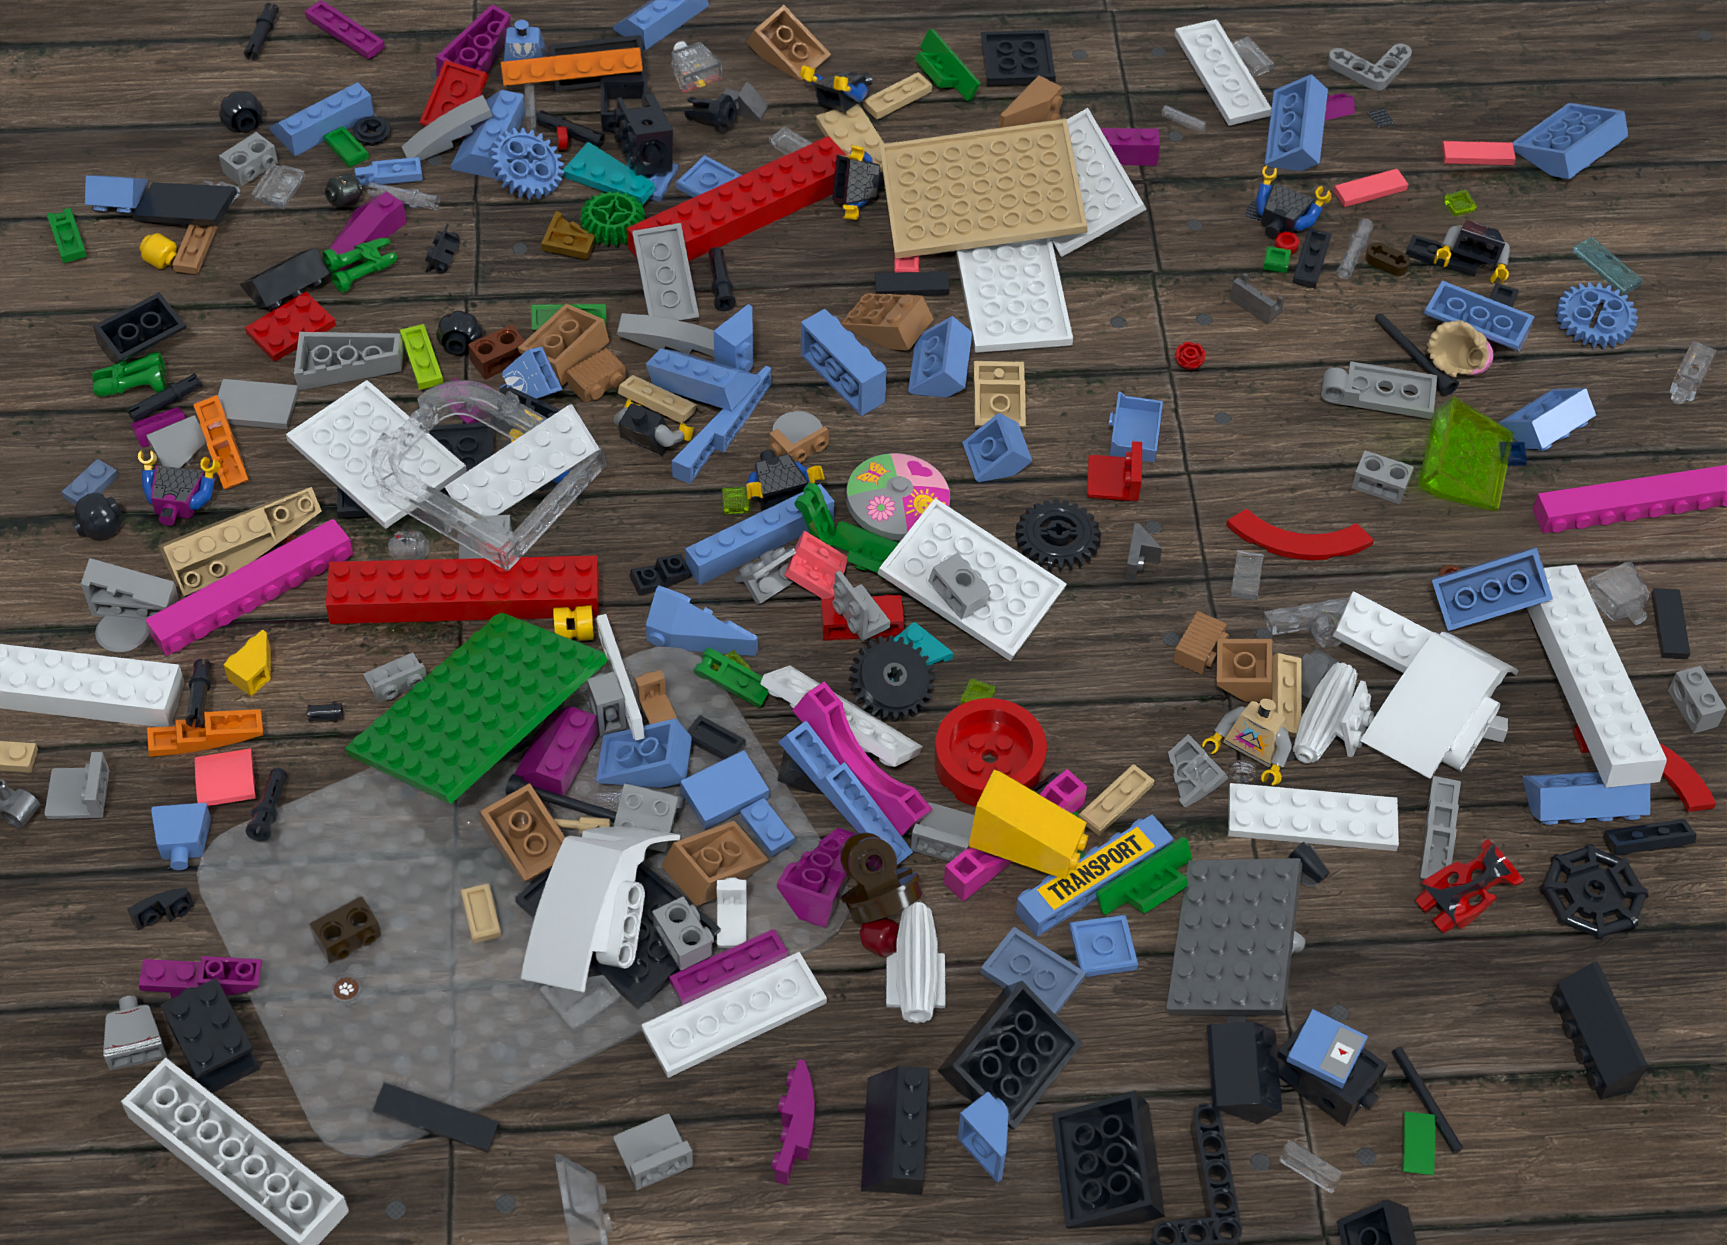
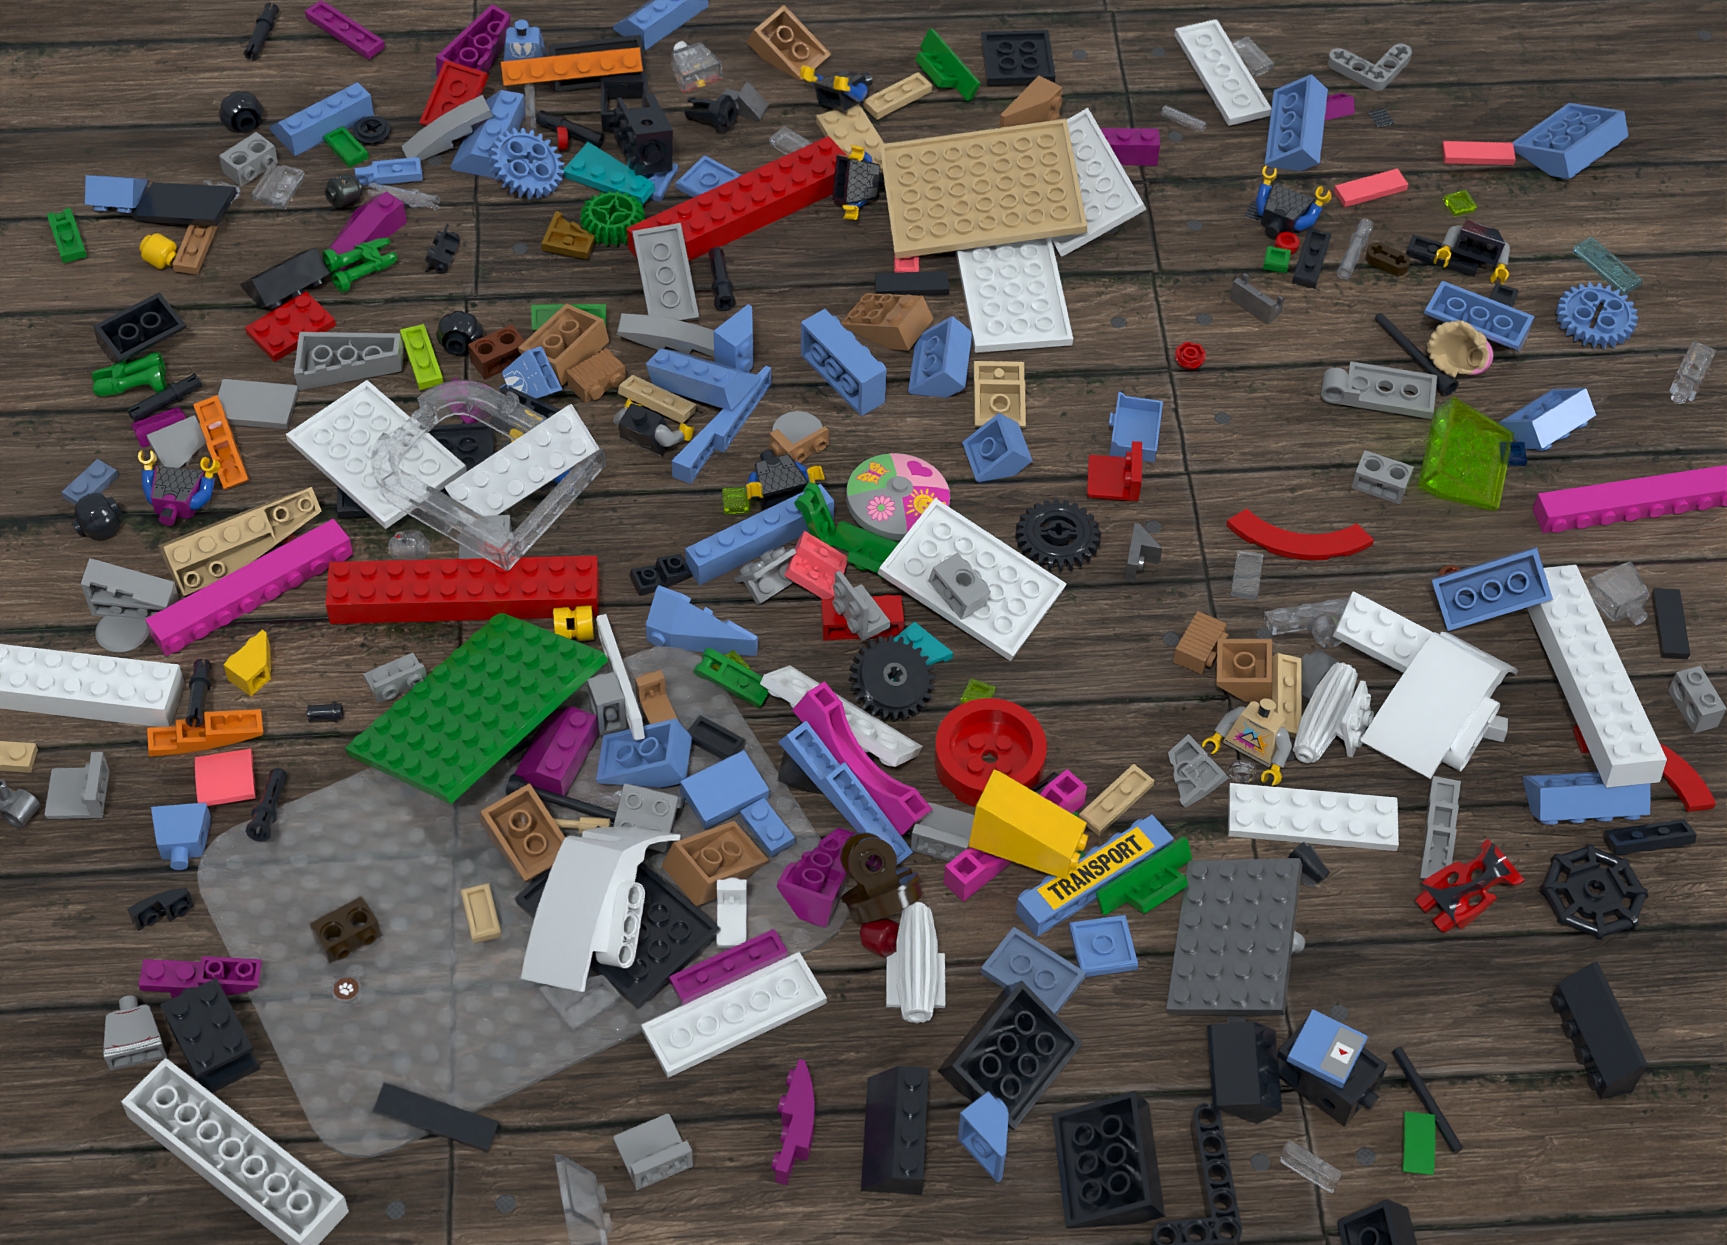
(678, 934): light grey brick -> none

